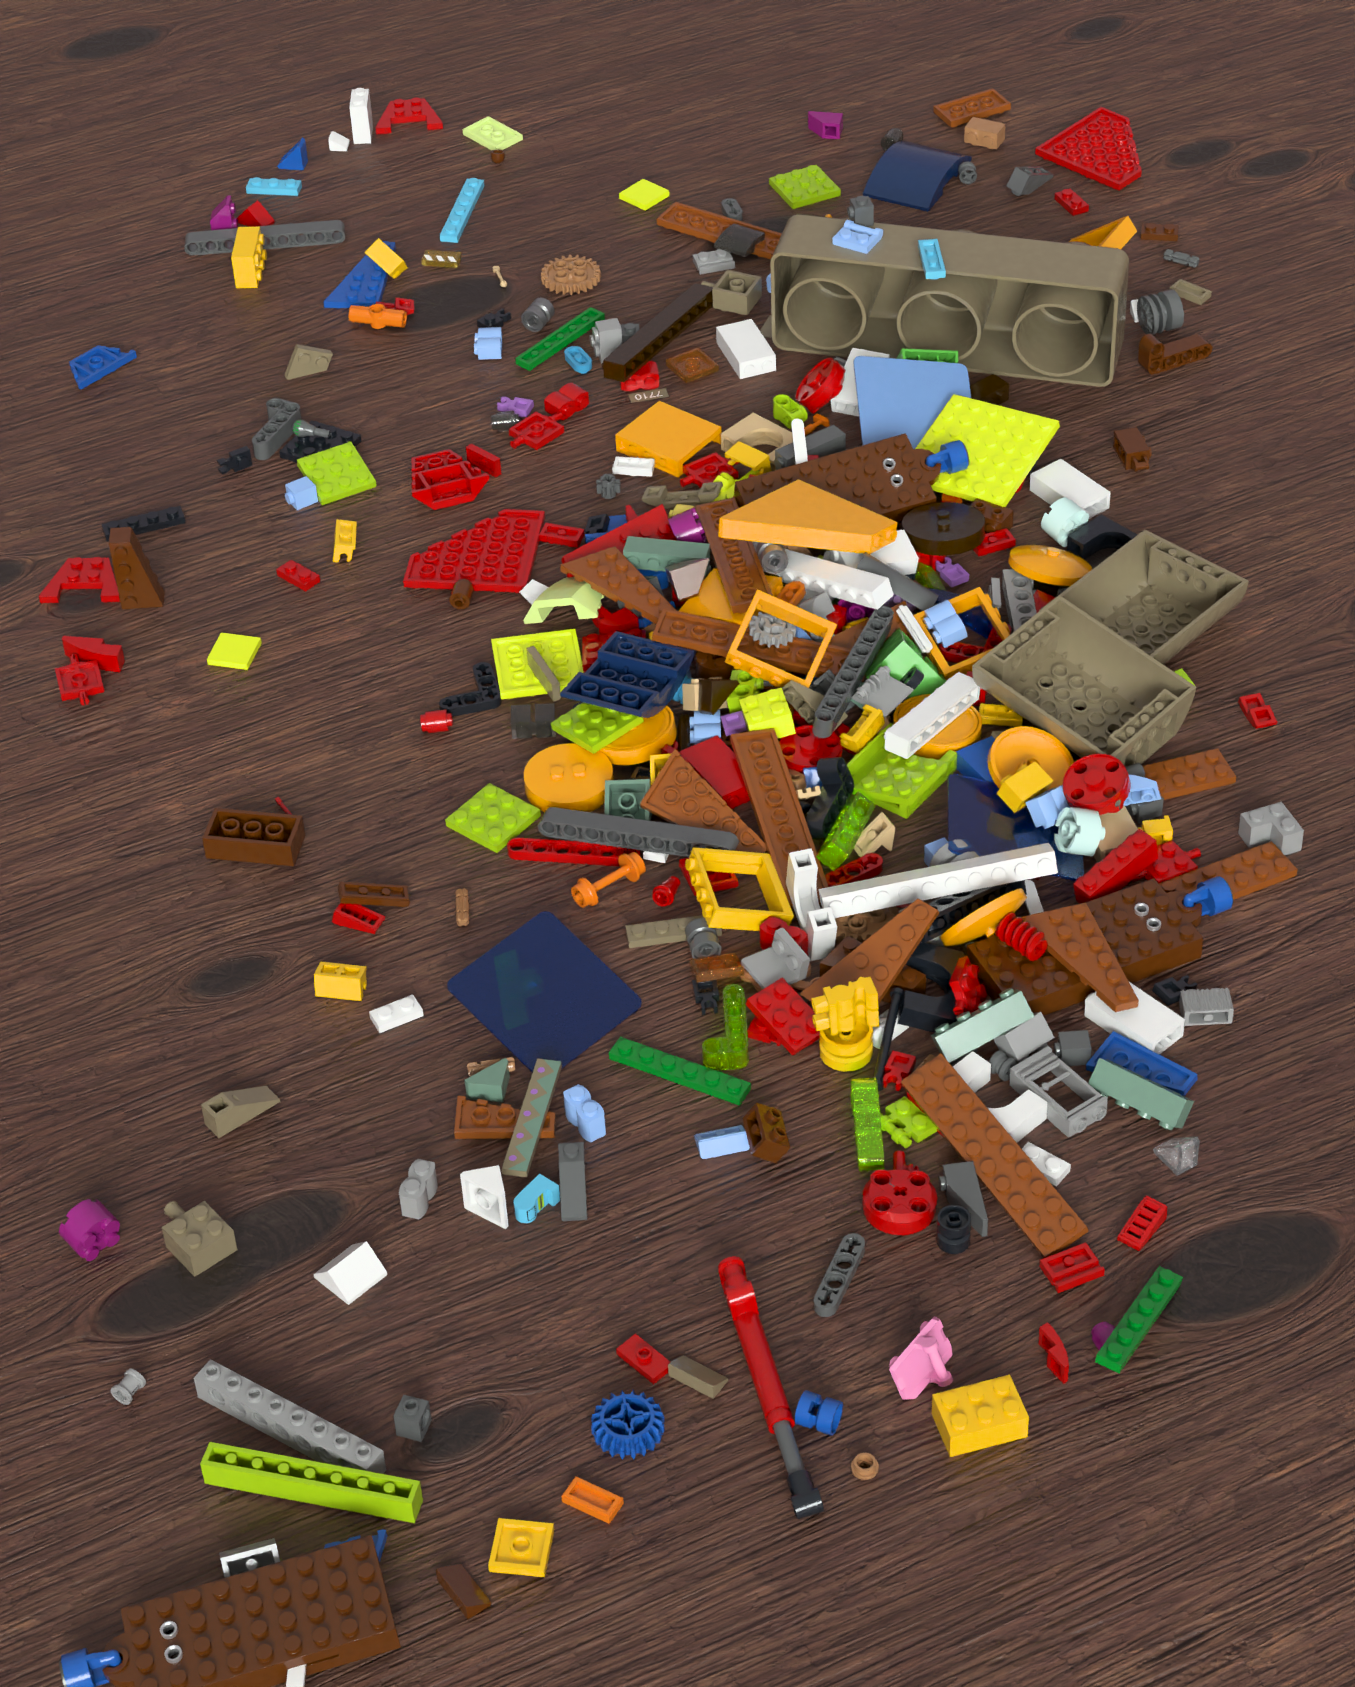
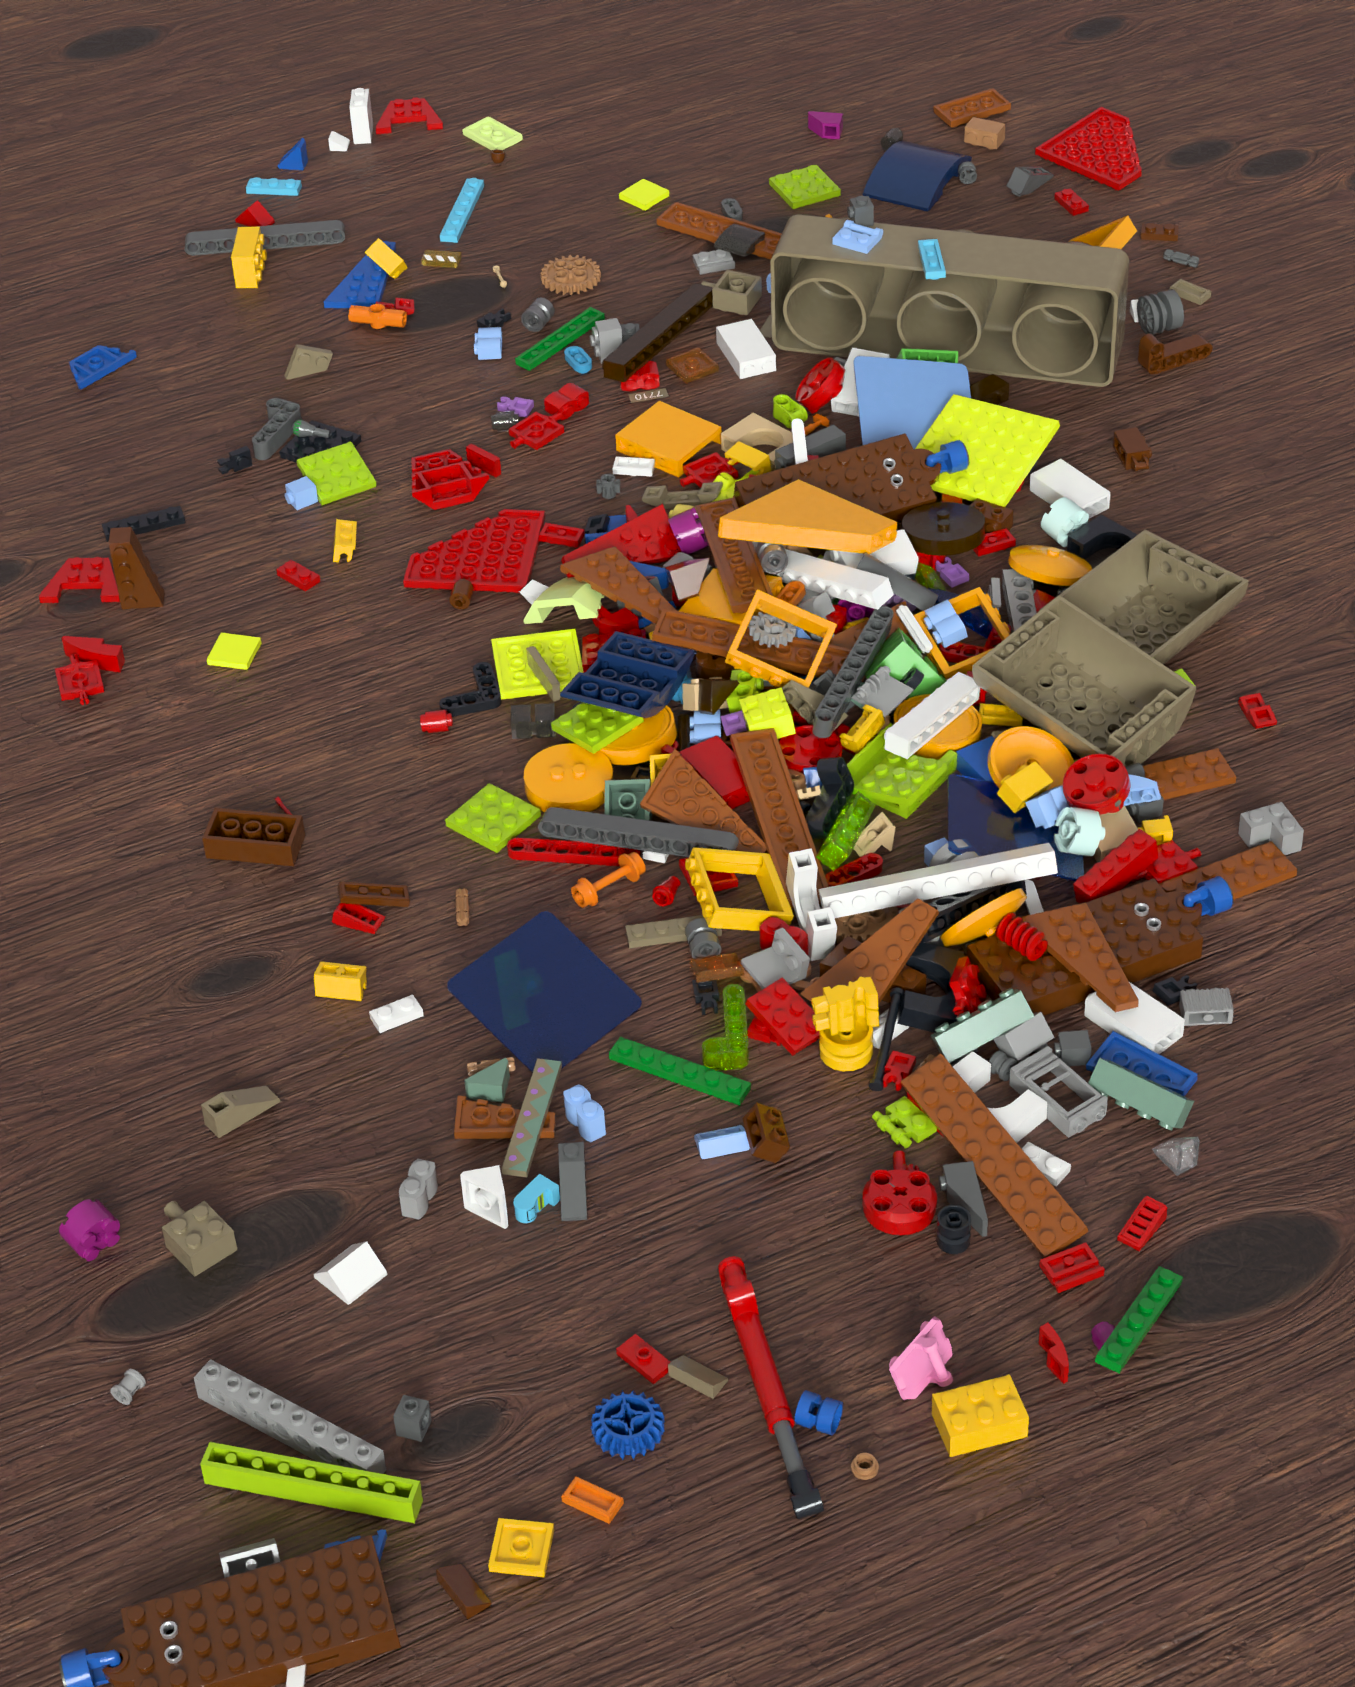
(223, 215): magenta slope -> none
(661, 553): sand green brick -> none
(836, 1273): dark grey beam -> none
(867, 1124): clear neon green beam -> none

